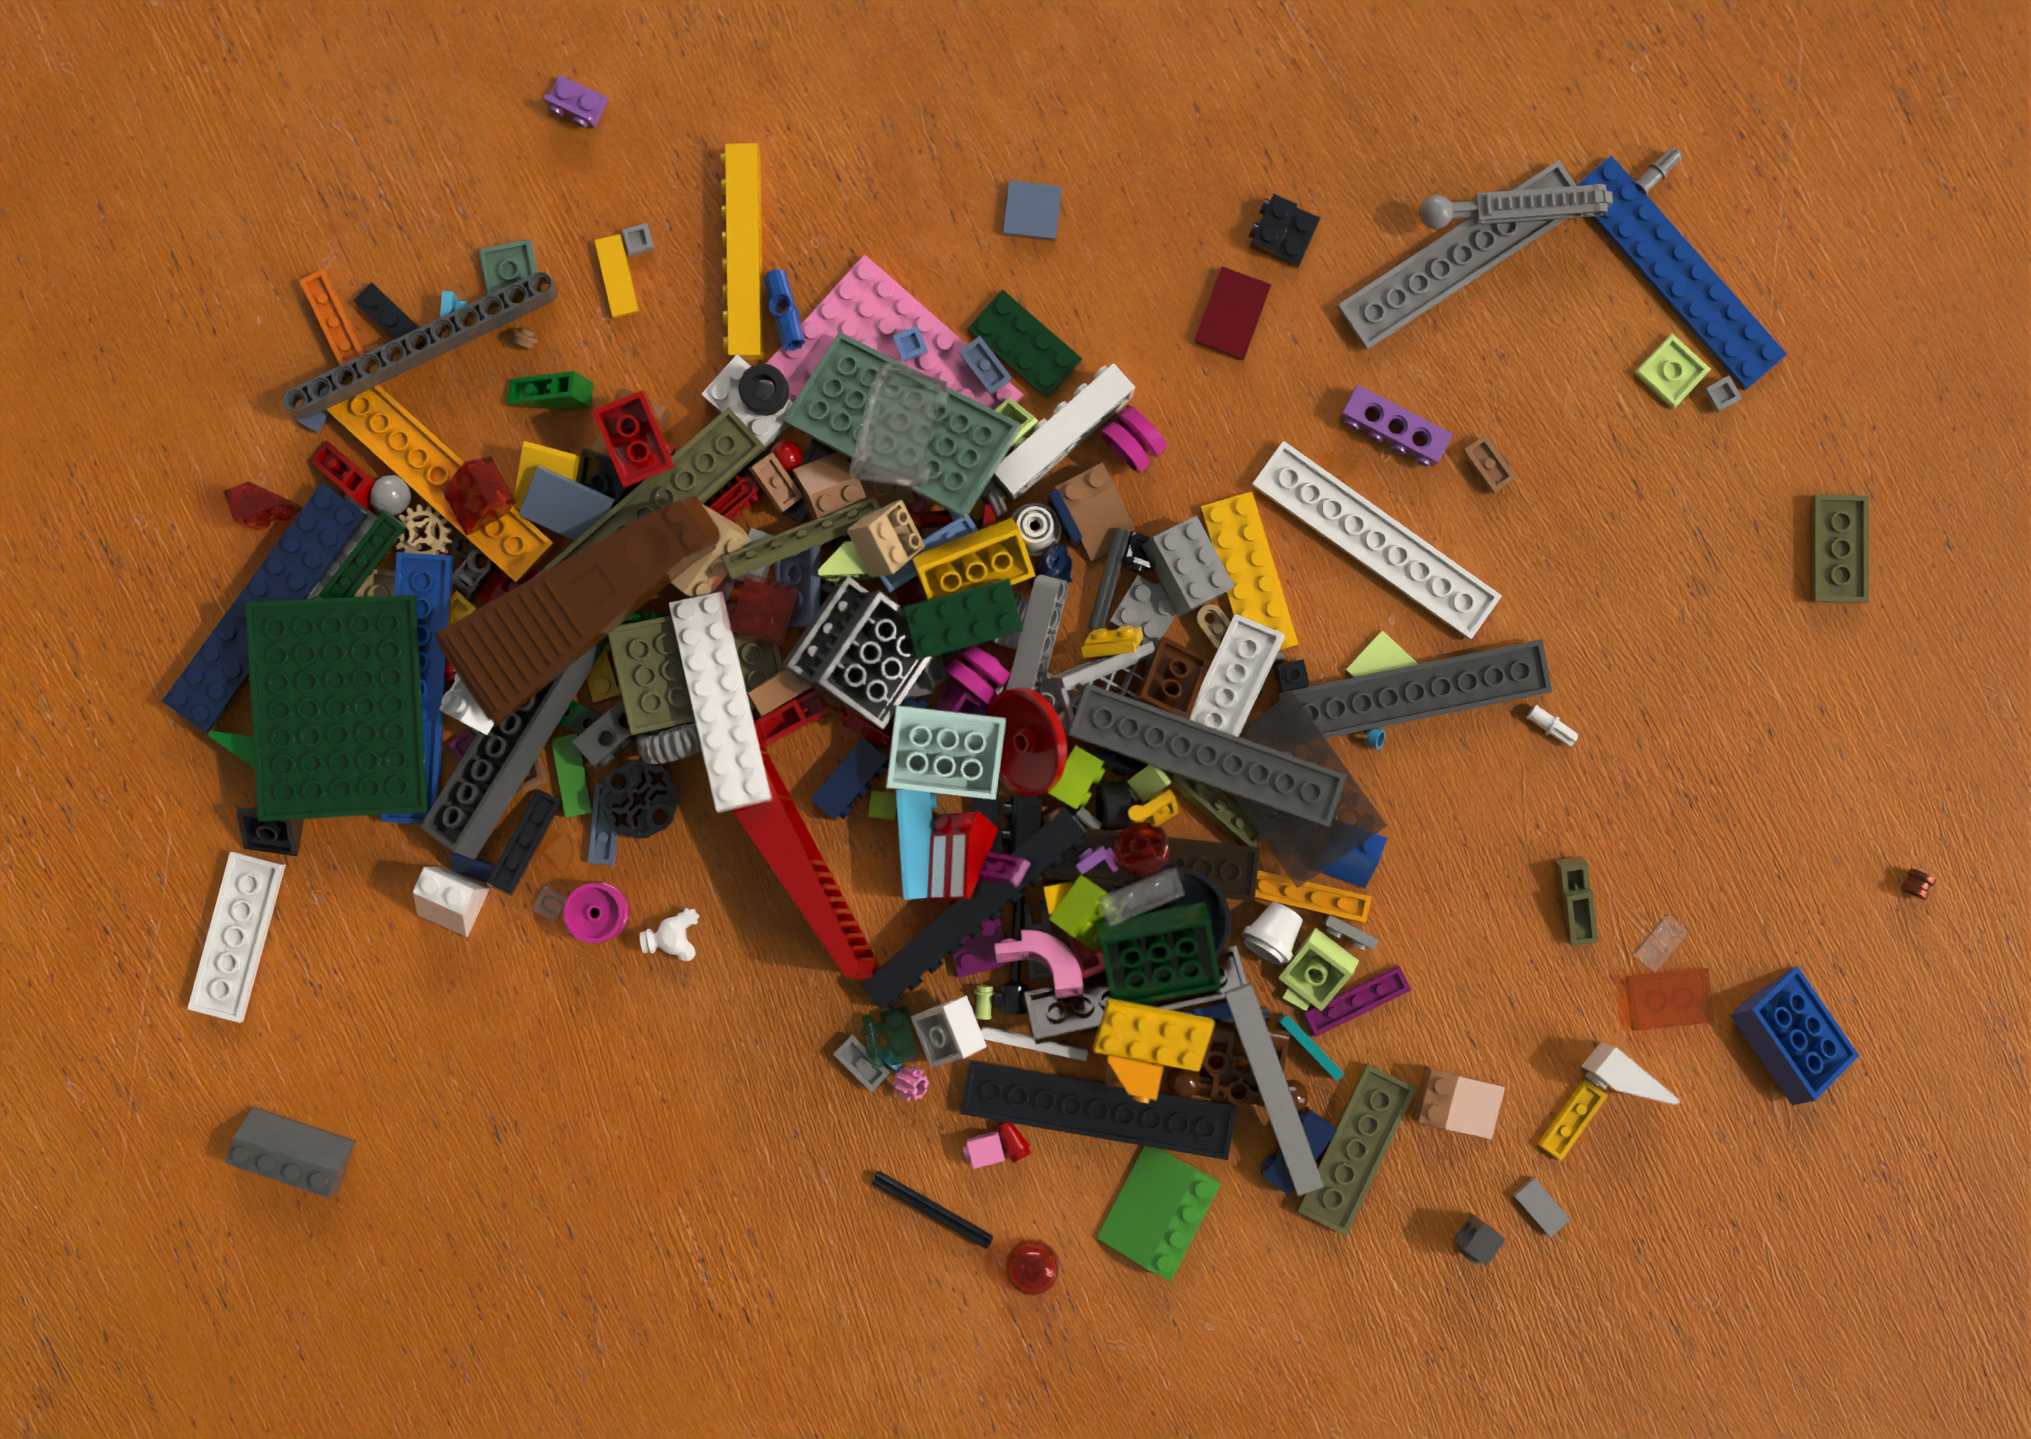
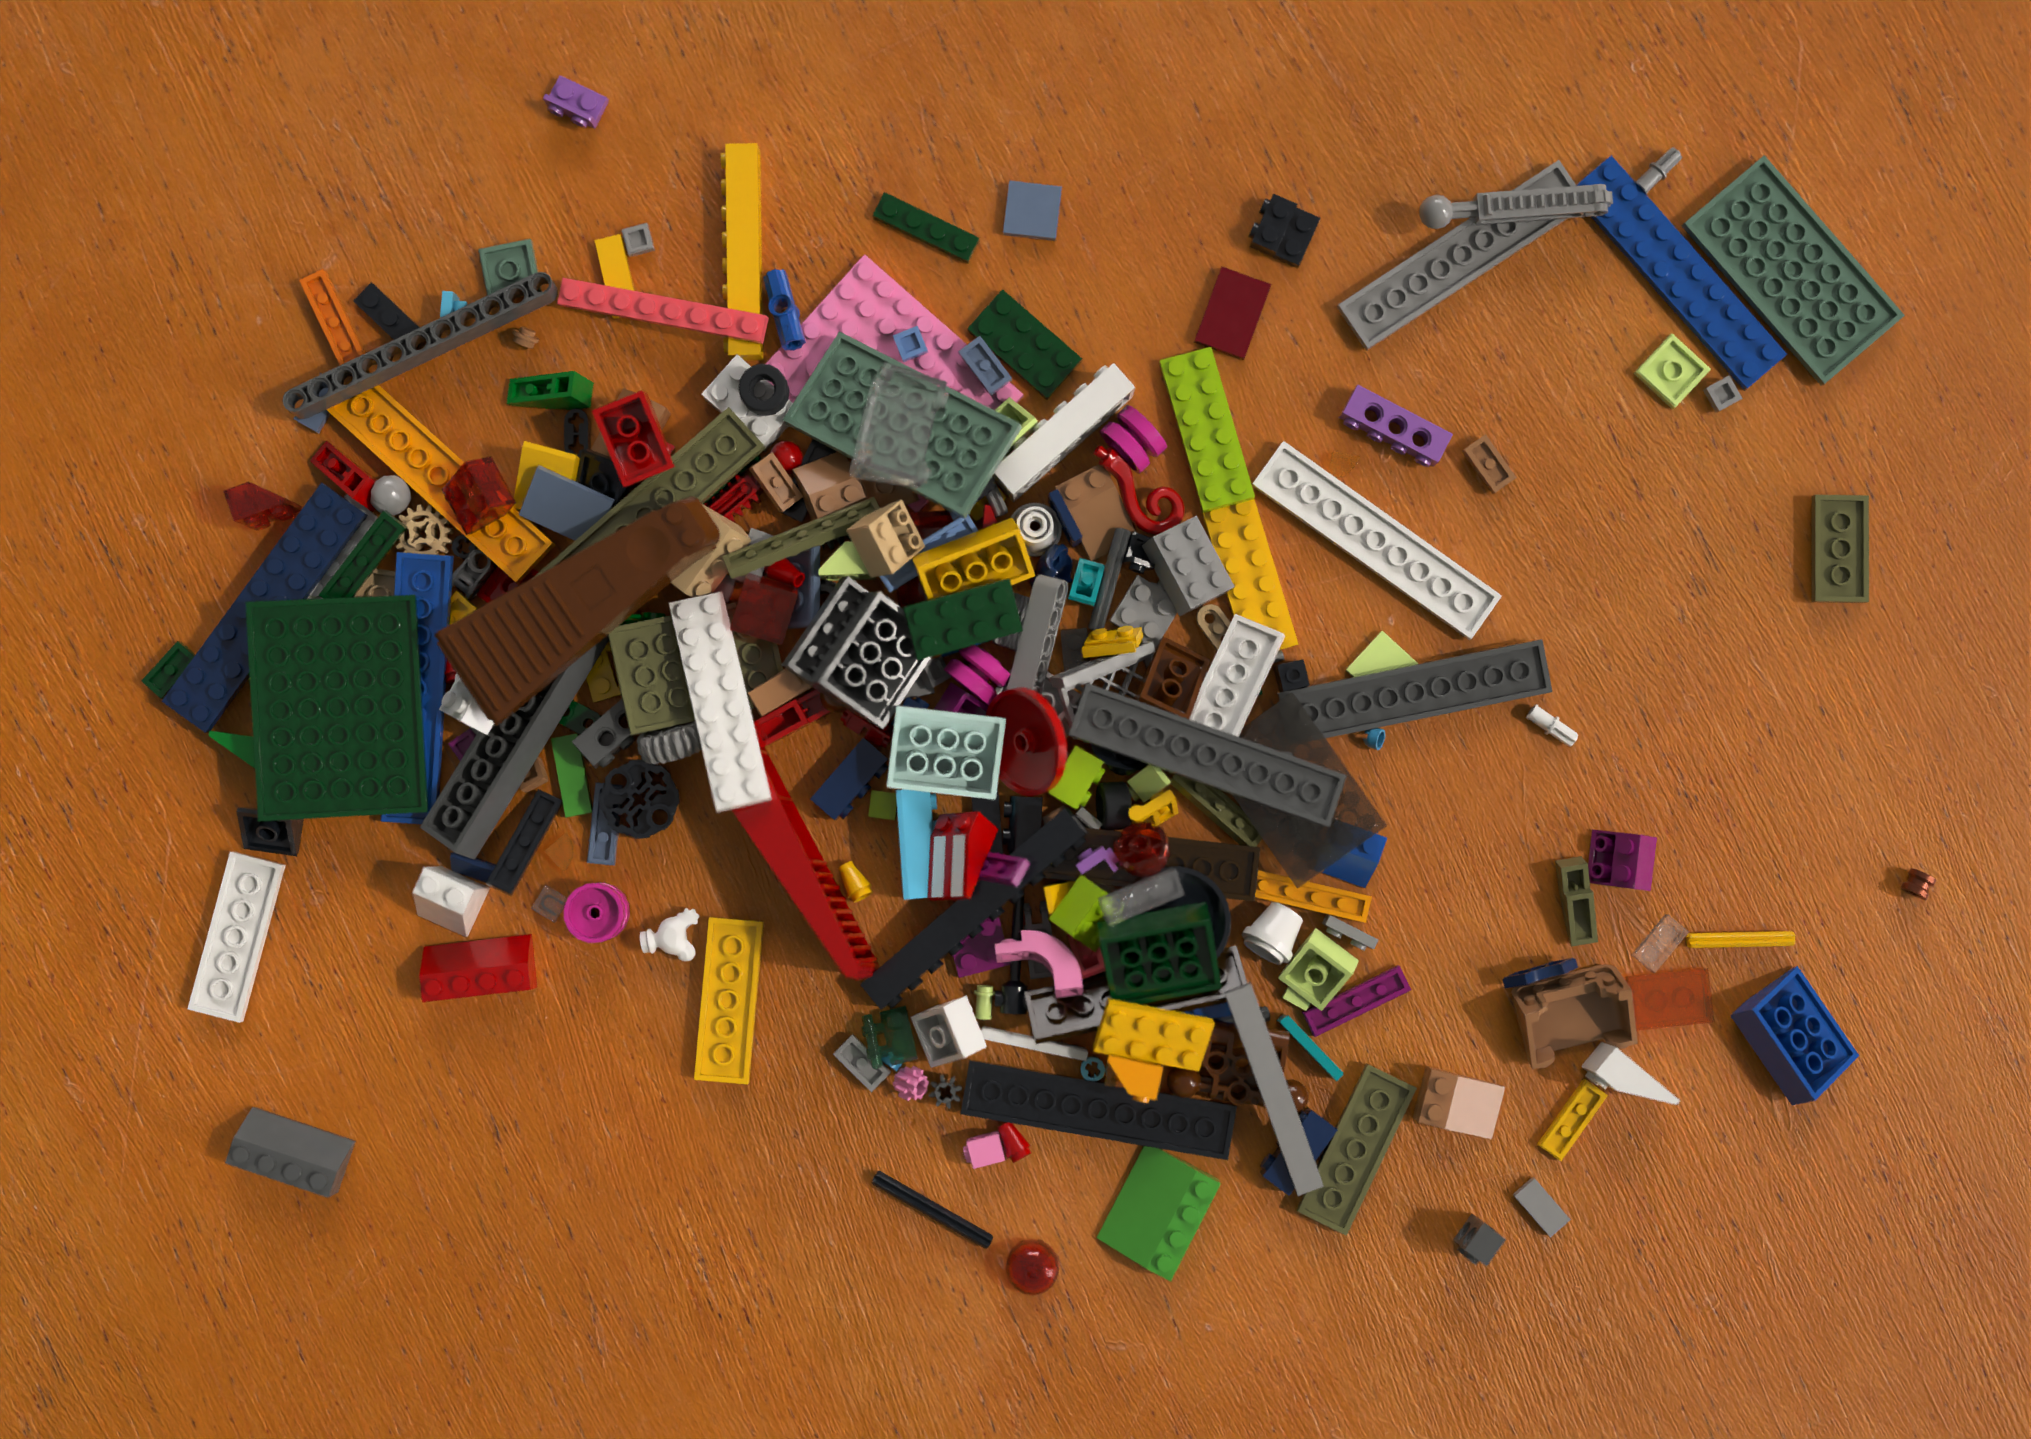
(168, 669): none -> dark green plate
(477, 968): none -> red slope
(570, 431): none -> black beam
(663, 310): none -> coral plate
(728, 1000): none -> yellow plate
(785, 572): none -> red cone
(855, 883): none -> yellow cone
(926, 227): none -> dark green plate
(947, 1099): none -> dark grey gear
(1071, 643): none -> clear smoke plate
(1086, 582): none -> teal slope
(1100, 1065): none -> medium azure bush
(1117, 465): none -> red plant
(1207, 429): none -> lime plate
(1540, 972): none -> dark blue tile
(1574, 1011): none -> medium nougat windscreen
(1621, 859): none -> magenta slope
(1740, 939): none -> yellow axle
(1793, 270): none -> sand green plate

